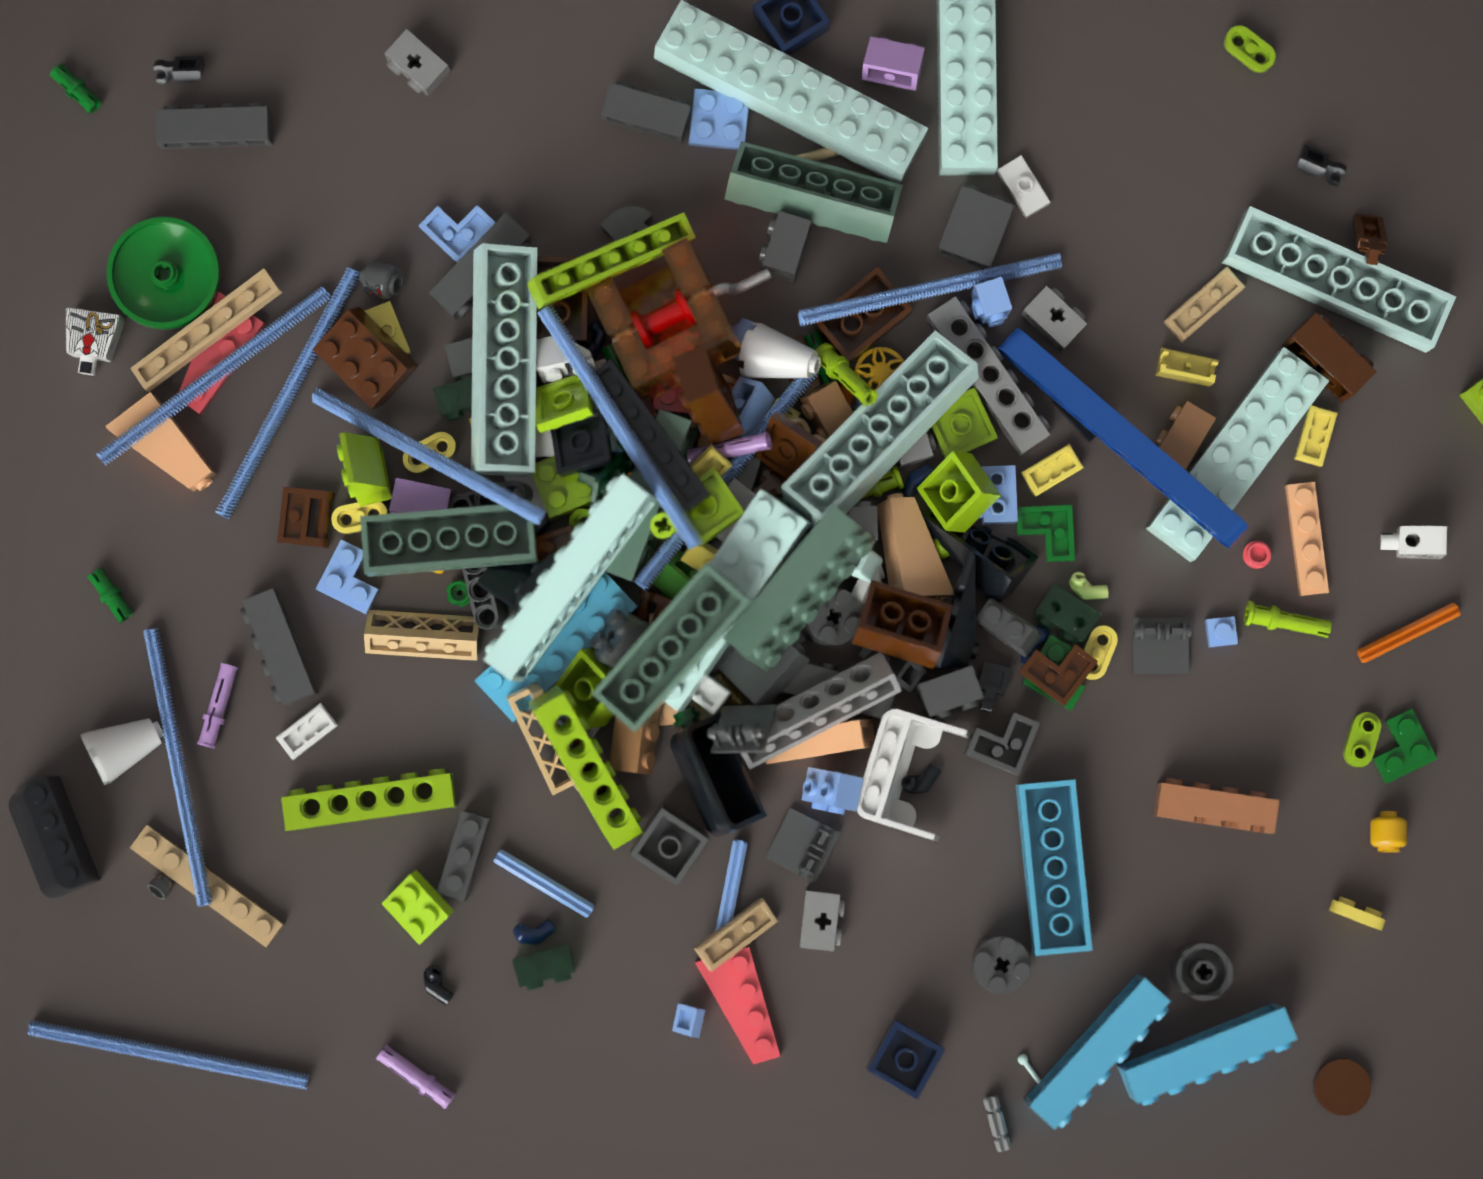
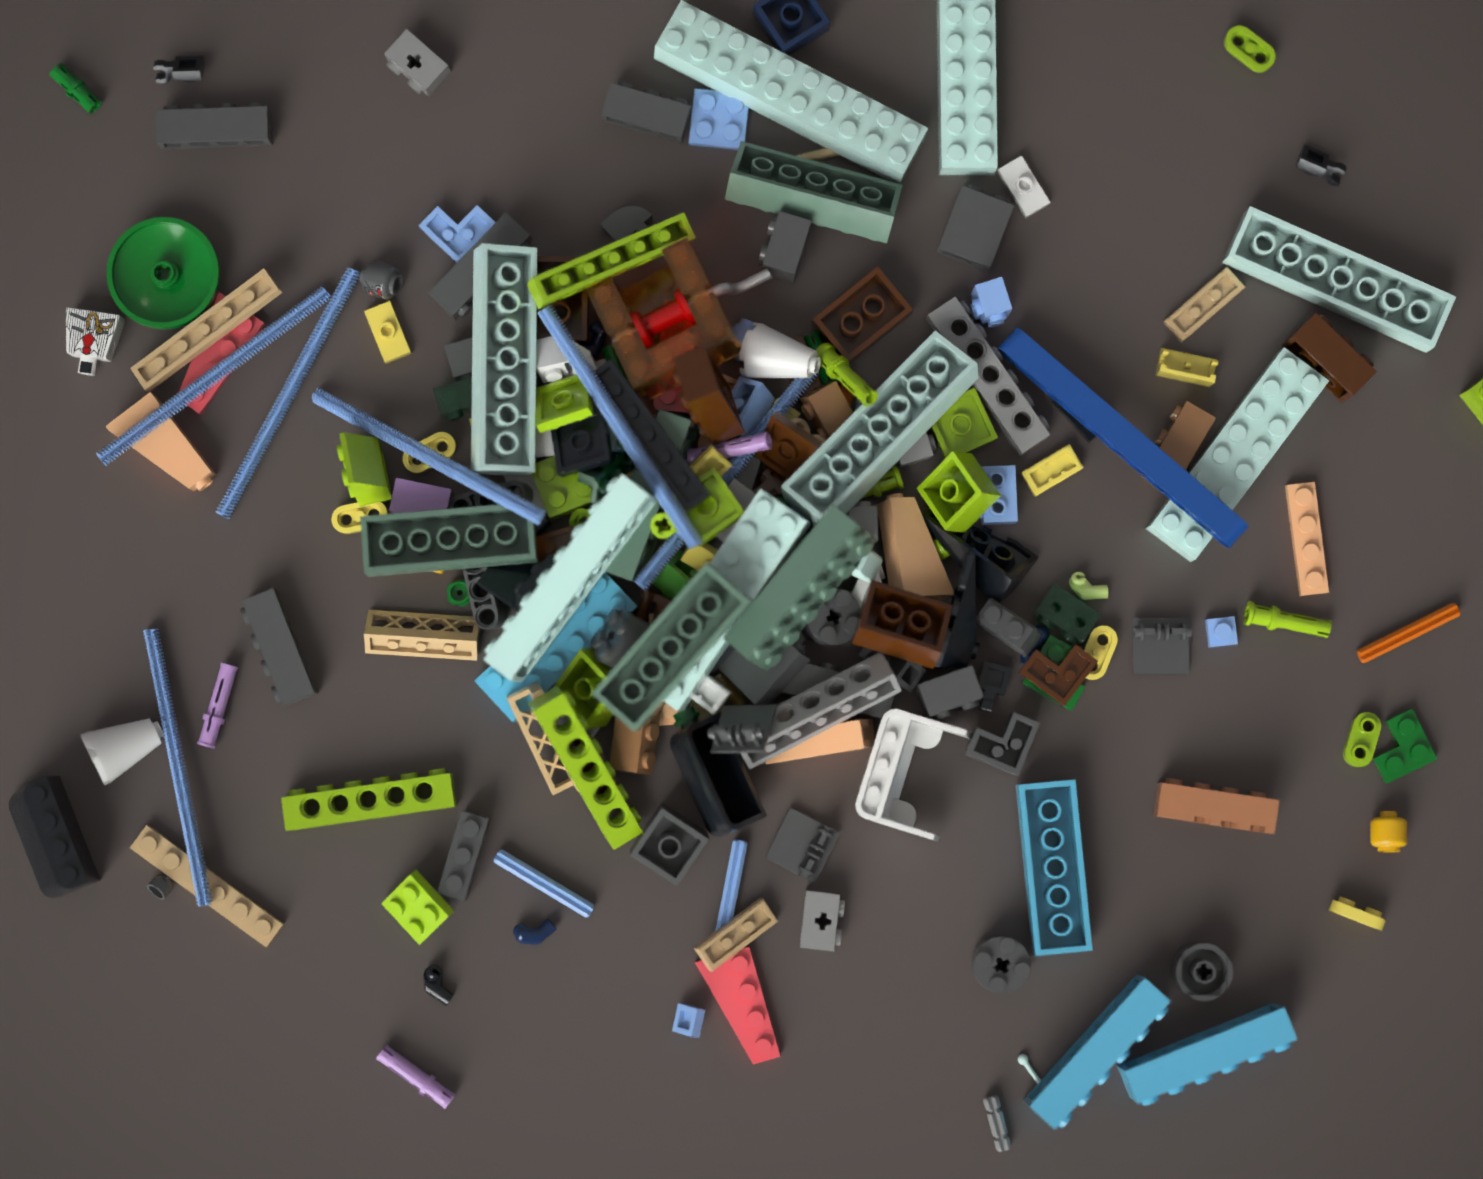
(110, 595): green pin -> none
(168, 1055): light blue axle -> none
(296, 517): reddish brown plate -> none
(307, 731): white plate -> none
(340, 580): light blue plate -> none
(365, 357): reddish brown brick -> none
(544, 965): clear green brick -> none
(832, 790): light blue brick -> none
(879, 370): yellow wheel -> none
(893, 63): lavender brick -> none
(905, 1058): dark blue brick -> none
(915, 478): dark blue arm -> none
(921, 783): black arm -> none
(928, 289): light blue axle -> none
(1055, 524): green plate -> none
(1061, 331): light grey brick -> none
(1256, 554): coral plate -> none
(1315, 436): light yellow plate -> none
(1342, 1086): reddish brown tile -> none
(1370, 236): reddish brown hinge -> none
(1430, 542): white torso -> none

